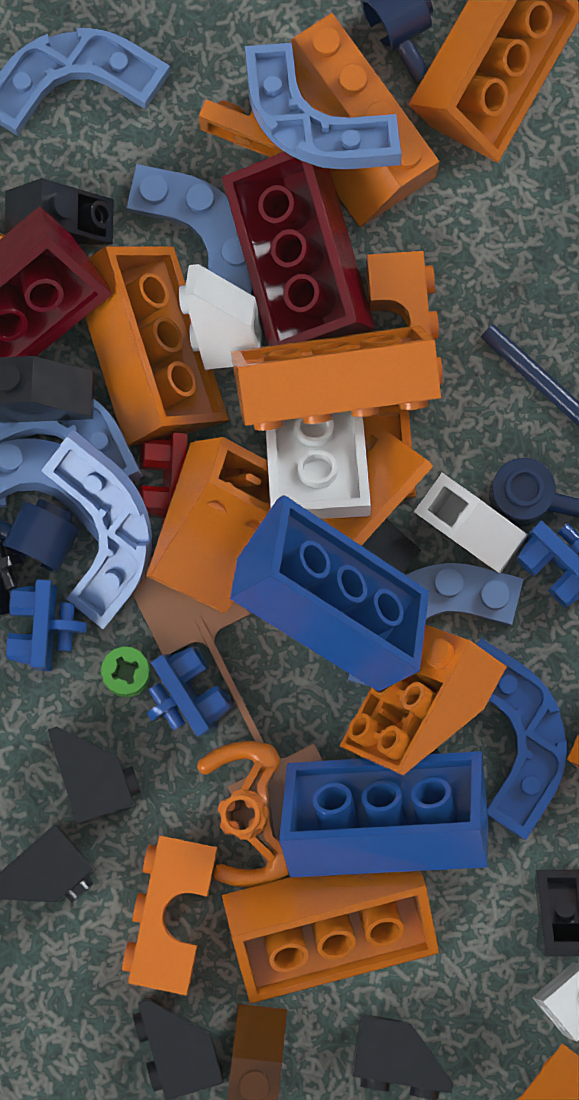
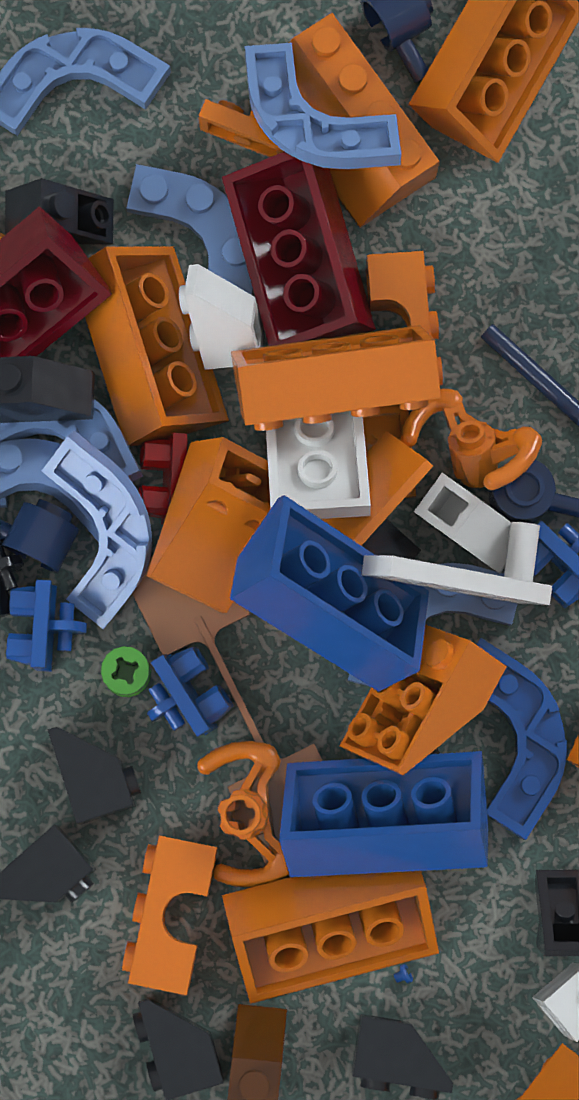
(403, 975): none -> blue piece
(475, 445): none -> orange piece
(514, 587): none -> white piece

